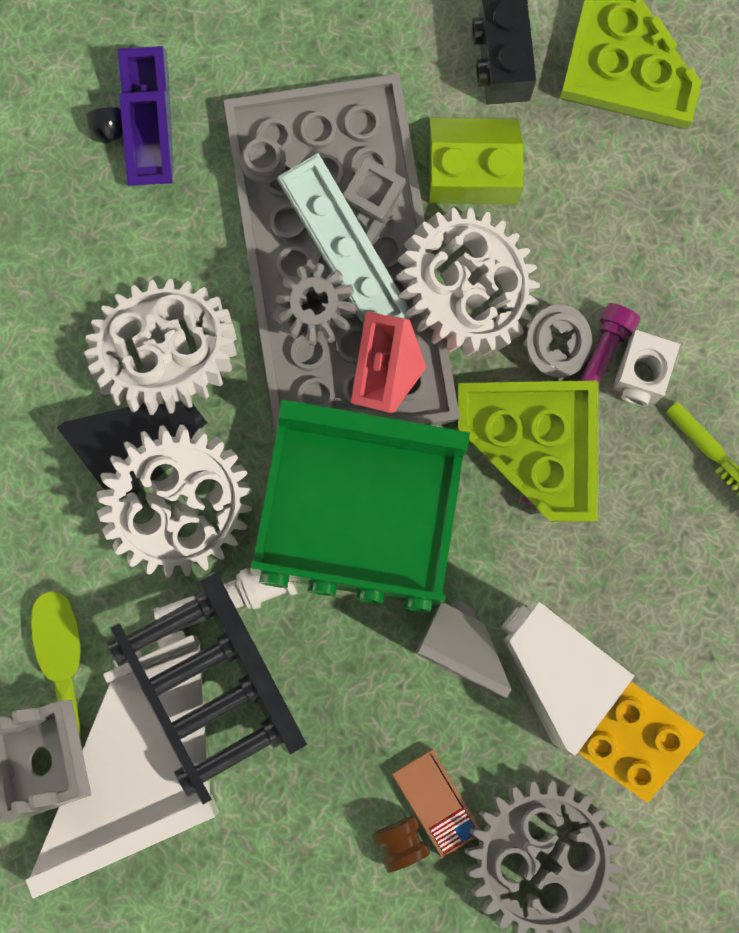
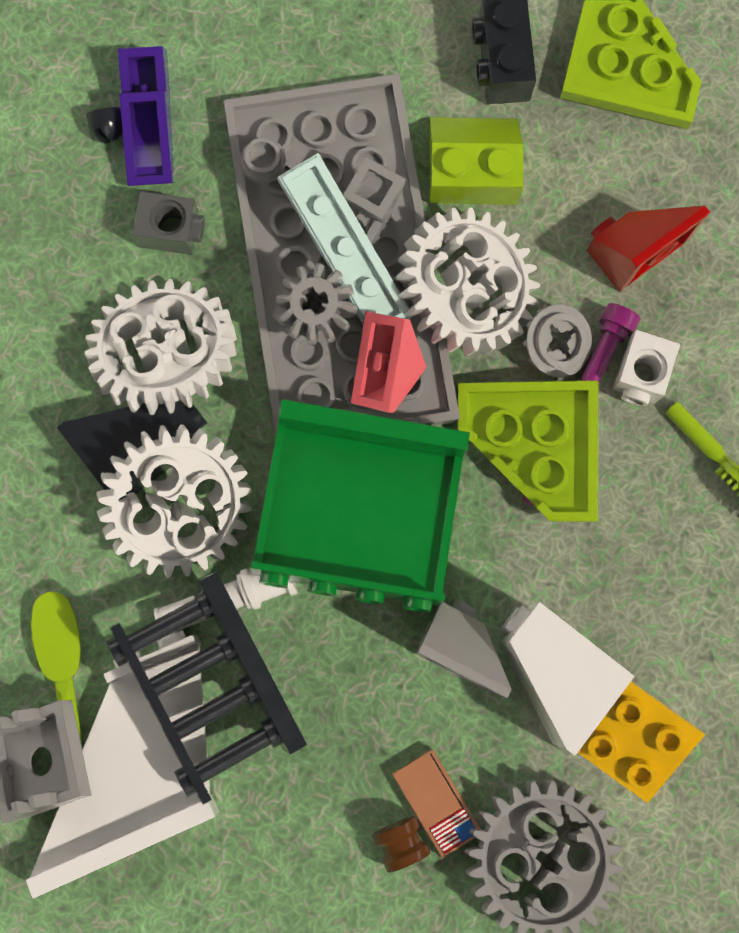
(154, 210): none -> dark grey brick
(642, 240): none -> red slope

